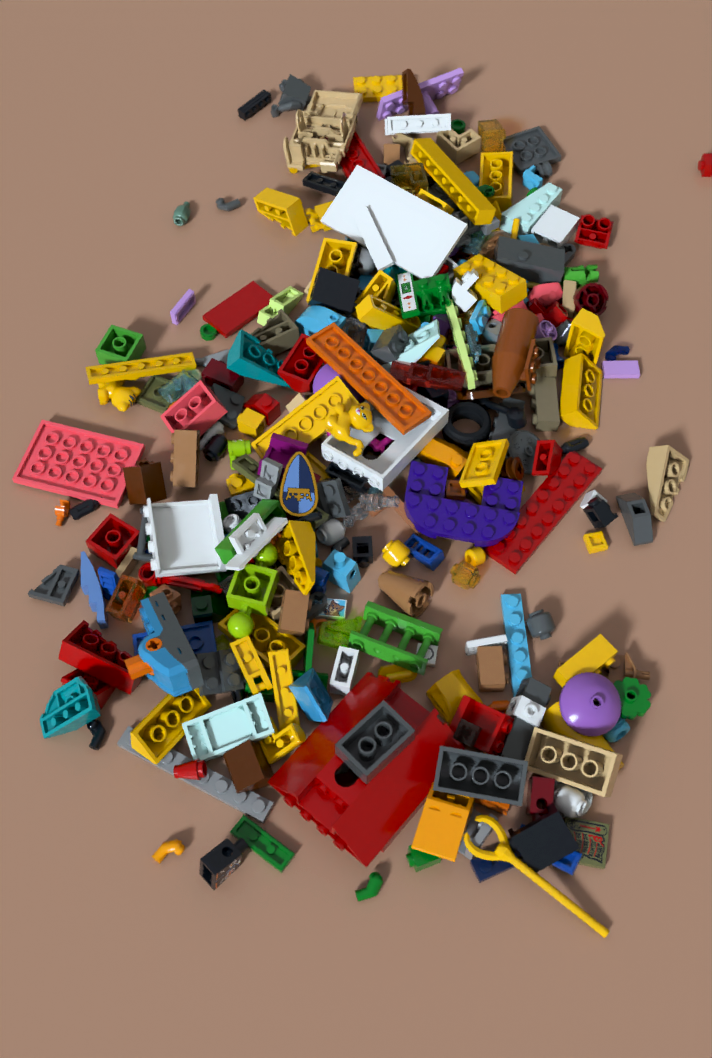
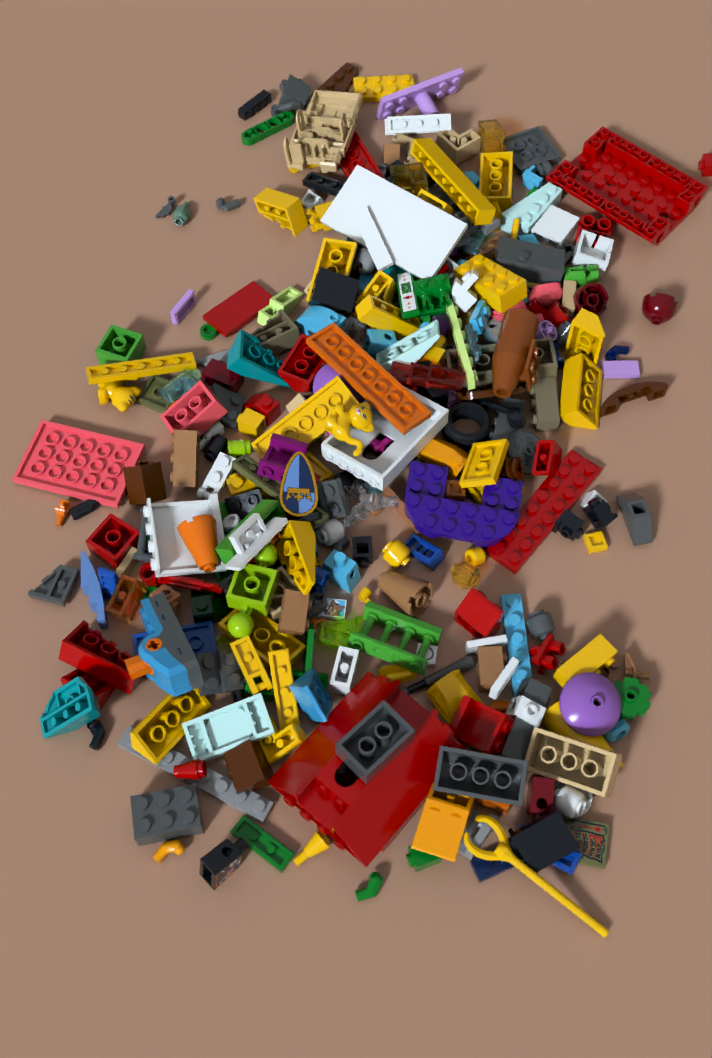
(165, 211): none -> dark grey piece
(166, 815): none -> dark grey brick
(201, 540): none -> orange cone
(217, 476): none -> white plate
(269, 478): light grey slope -> none
(282, 120): none -> green beam
(311, 199): none -> white slope
(316, 845): none -> yellow cone
(340, 79): none -> reddish brown wing
(348, 478): black piece -> none
(364, 595): none -> yellow hand
(390, 345): dark grey brick -> none
(412, 94): reddish brown slope -> none
(458, 126): green tile -> none
(462, 664): none -> dark grey piece
(467, 733): clear smoke plate -> none
(479, 615): none -> red slope
(486, 190): green arm -> none
(504, 678): none -> white tile
(544, 654): none -> red hips
(569, 525): none -> black brick
(574, 445): black piece -> none
(598, 255): none -> white piece
(633, 176): none -> red slope
(651, 390): none -> reddish brown slope
(659, 308): none -> dark red cylinder
(664, 473): tan wedge -> none

